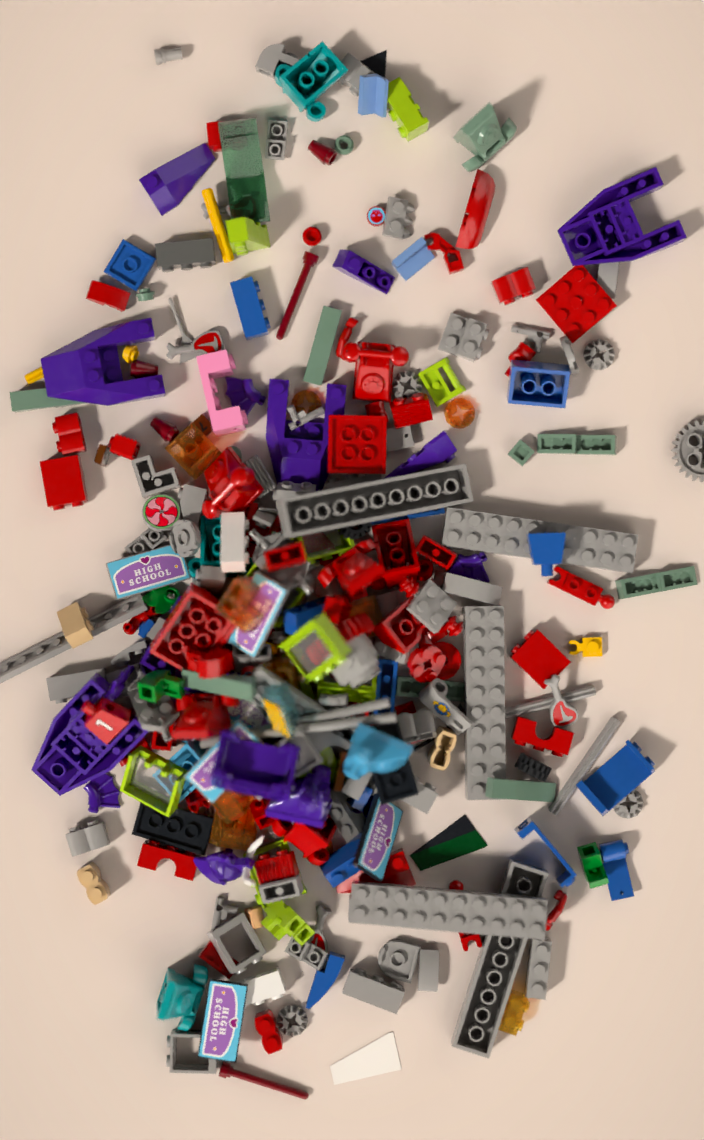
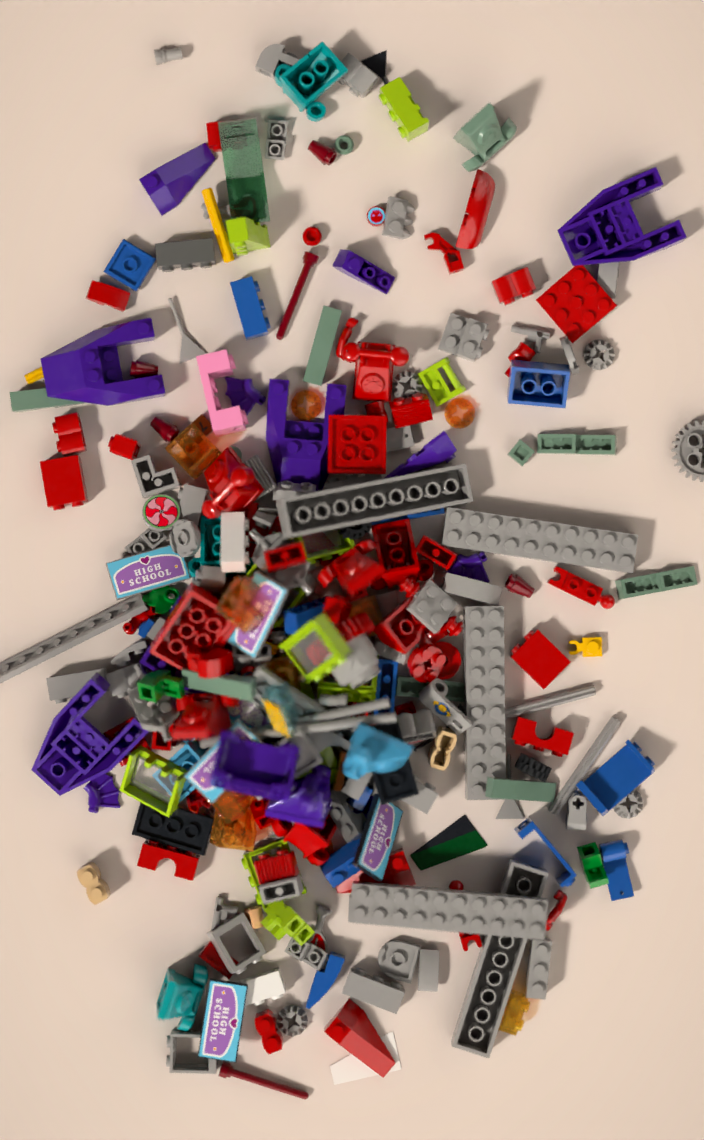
(75, 624): tan brick -> none
(87, 838): light grey brick -> none
(102, 455): reddish brown tile -> none
(105, 718): torso -> none
(118, 685): dark purple arm -> none
(130, 353): yellow plate -> none
(145, 294): sand green plate -> none
(205, 343): light grey piece -> none
(226, 866): dark purple helmet -> none
(302, 416): light grey hose -> none
(358, 1036): none -> red wedge
(373, 95): medium blue panel -> none
(413, 259): medium blue panel -> none
(509, 808): none -> light grey piece
(519, 586): none -> dark red cone
(546, 550): blue torso -> none
(560, 712): light grey piece -> none
(576, 815): none -> light grey piece

